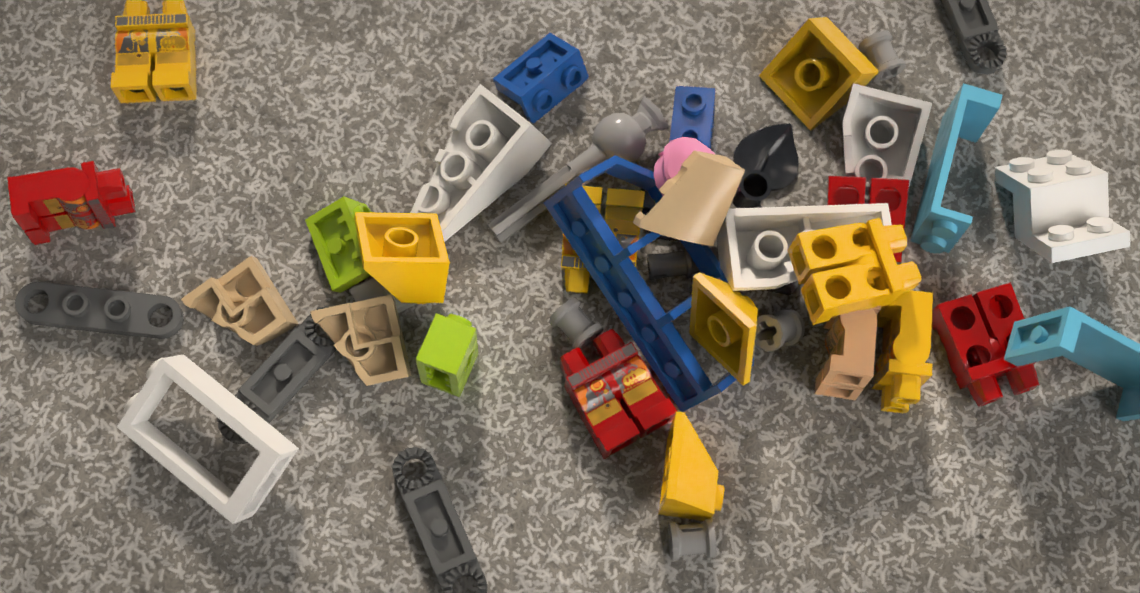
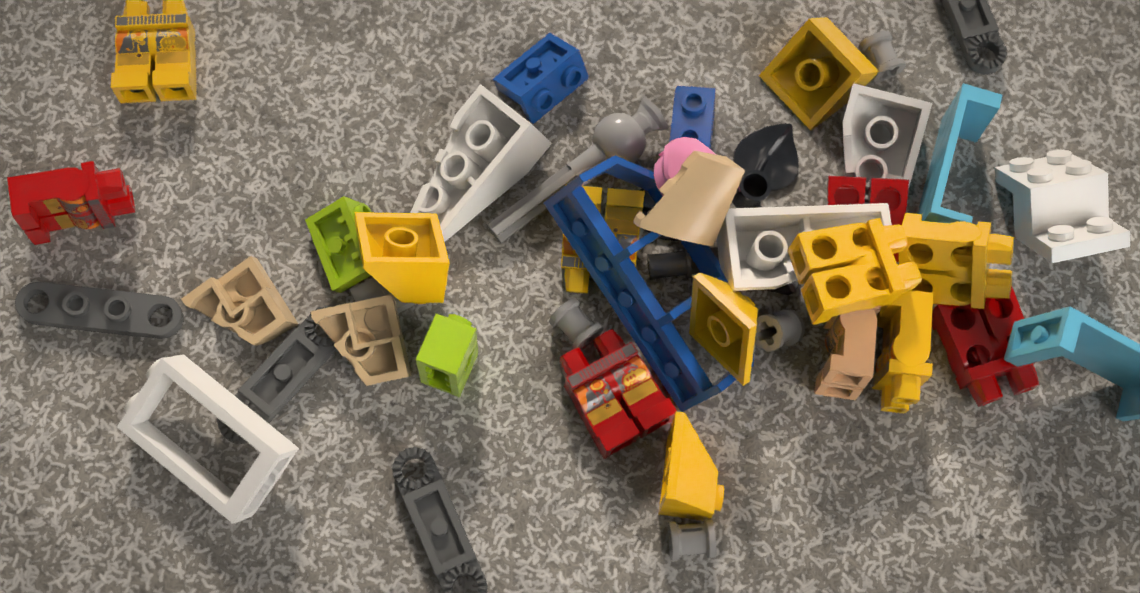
(957, 260): none -> yellow hips

